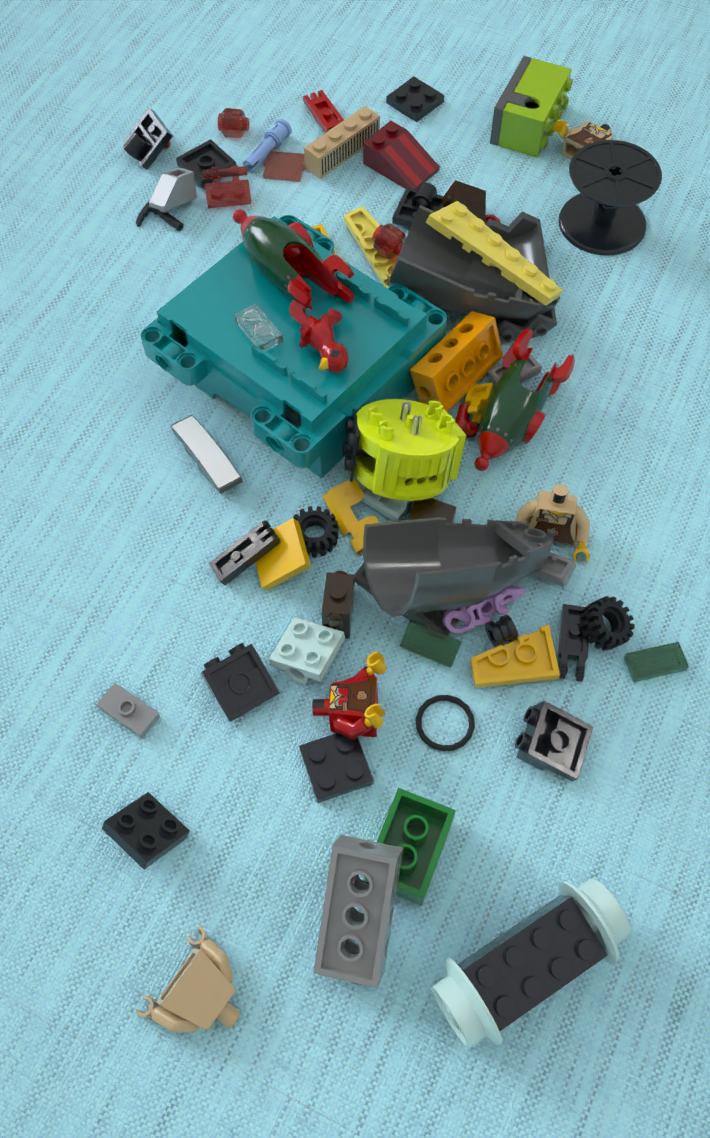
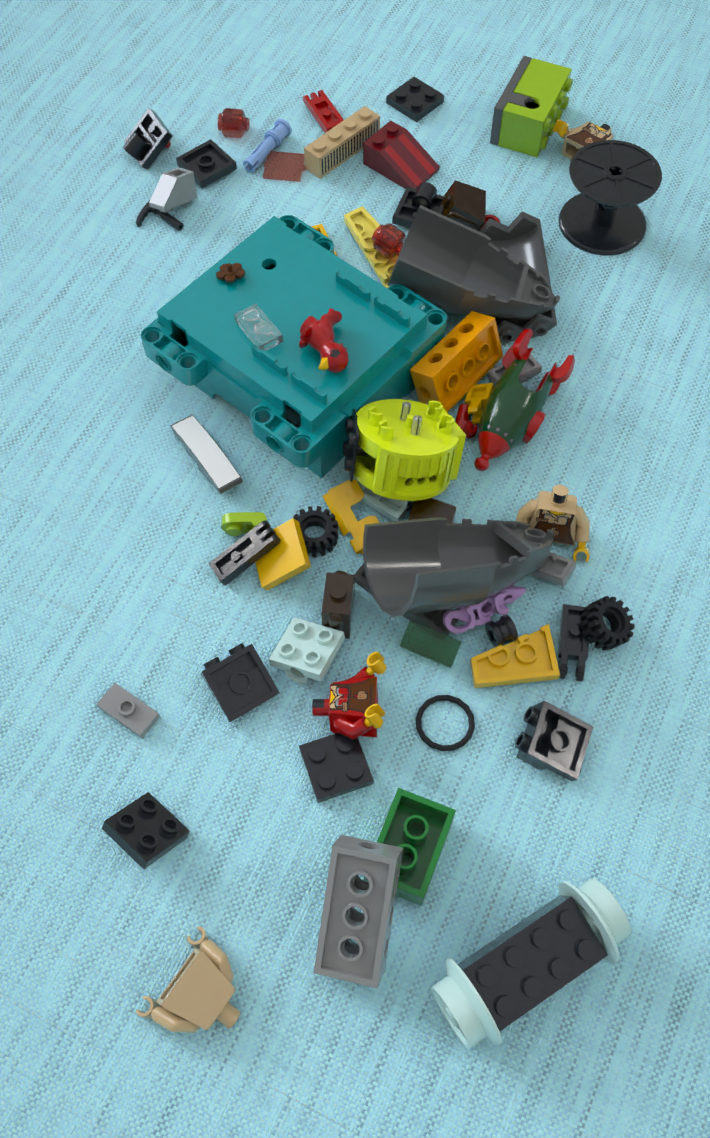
(227, 193): clear red plate -> none
(230, 272): none -> reddish brown plant
(241, 522): none -> lime plate
(287, 256): piece -> none
(461, 224): light yellow wing -> none
(656, 661): clear green tile -> none

